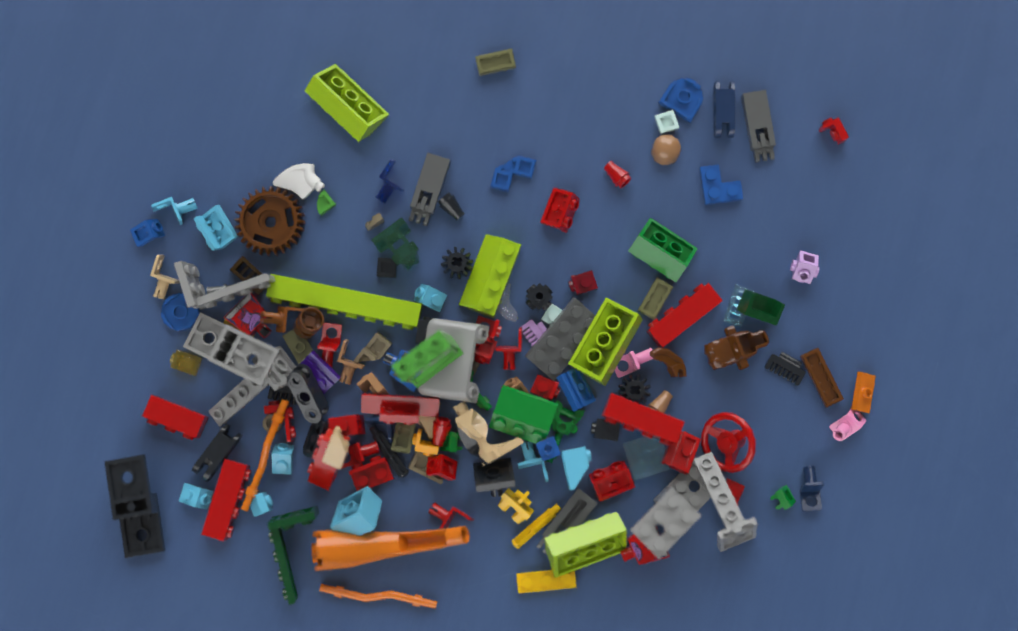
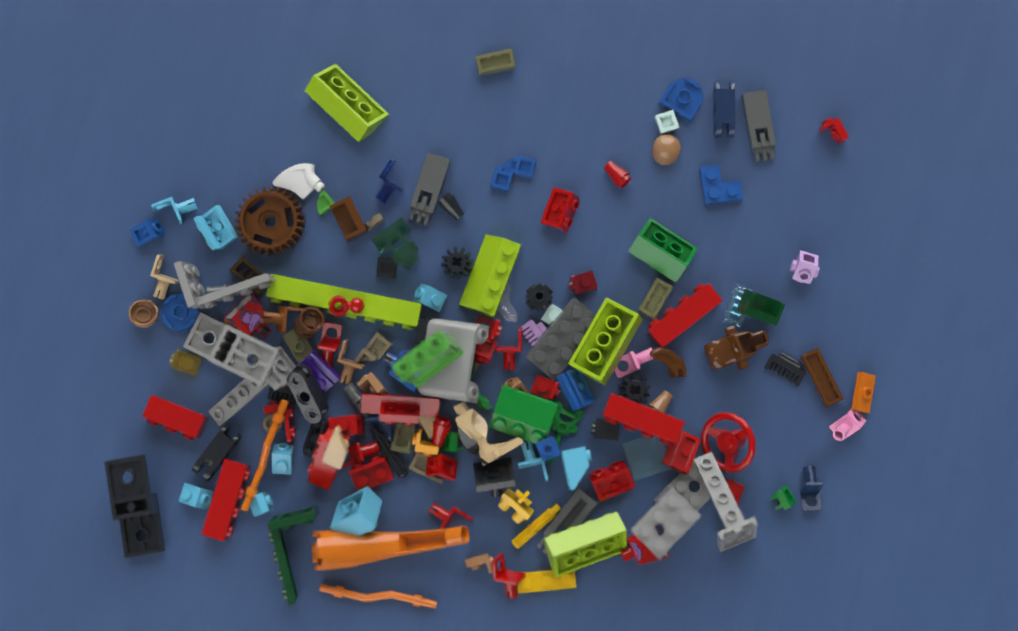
(143, 313): none -> medium nougat hair
(348, 219): none -> reddish brown panel
(355, 305): none -> red plate
(355, 397): none -> dark grey axle
(477, 562): none -> medium nougat bracket
(509, 577): none -> red bracket

